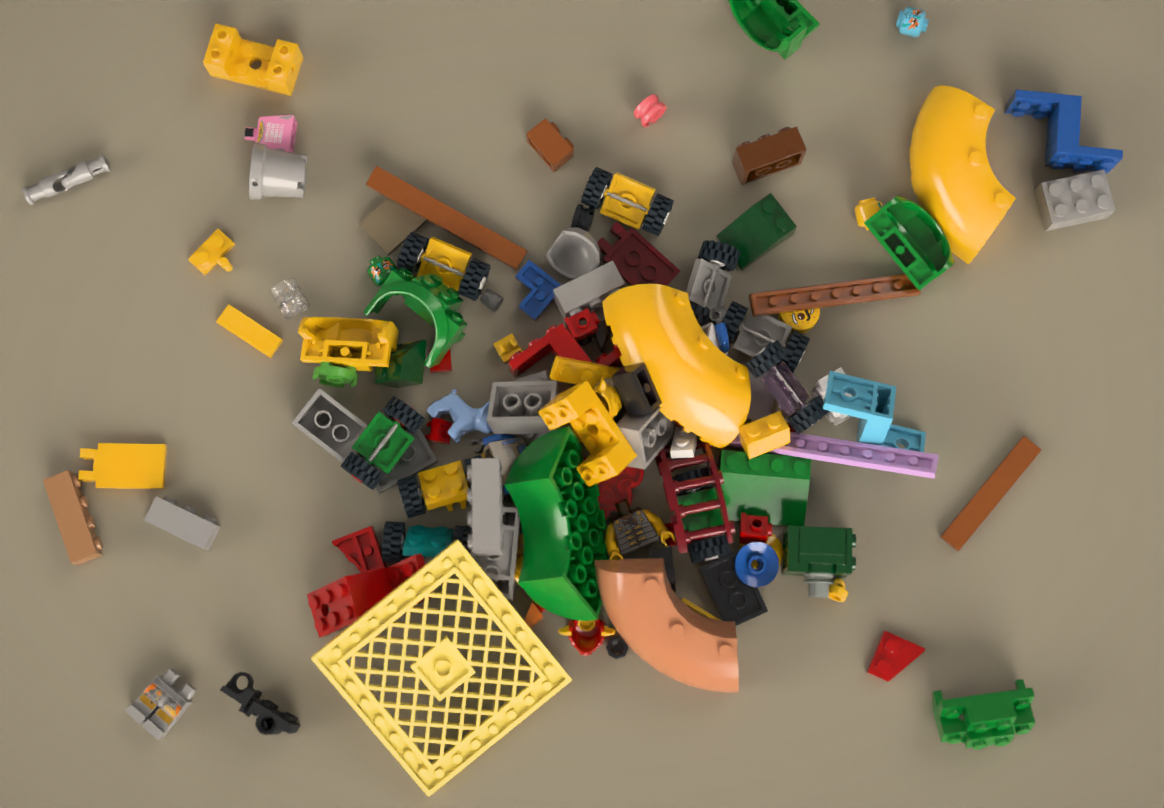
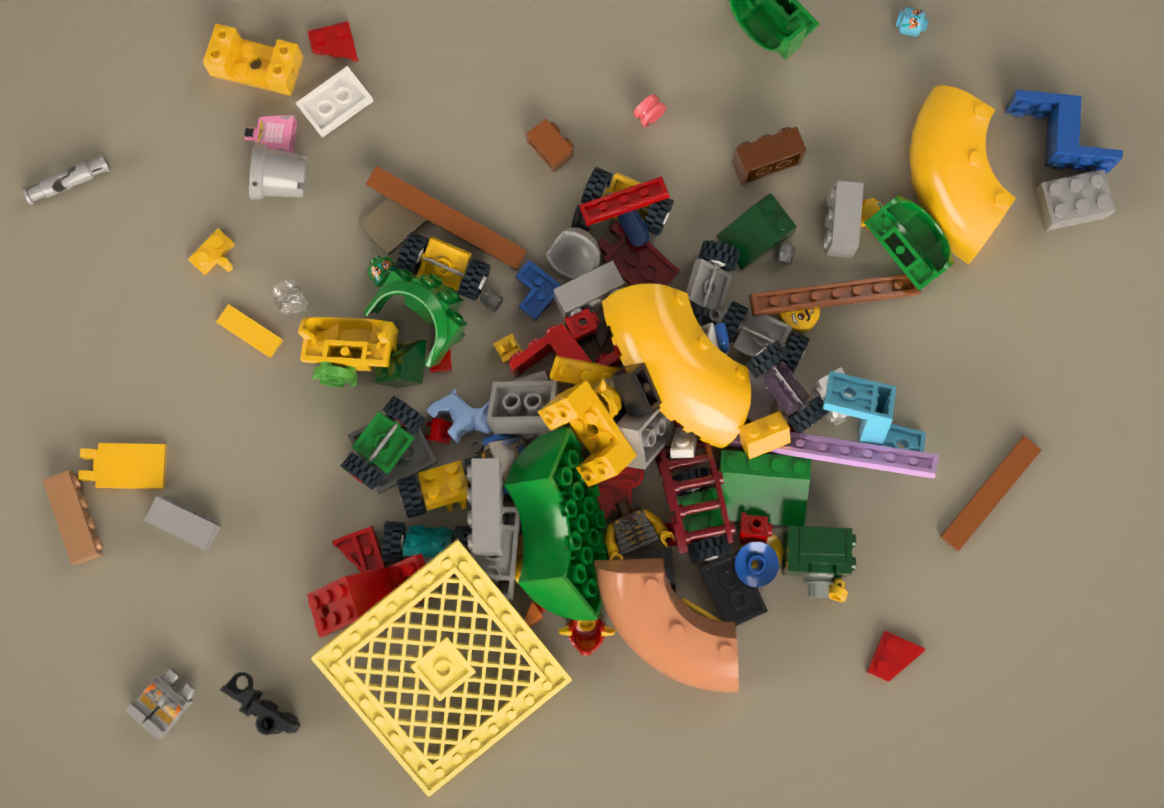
(329, 425): light grey slope -> none
(333, 41): none -> red wing
(334, 102): none -> white plate
(617, 647): black tile -> none
(624, 201): none -> red tile
(634, 228): none -> dark blue tile
(785, 254): none -> flat silver hose
(843, 219): none -> light grey brick
(987, 717): green piece -> none

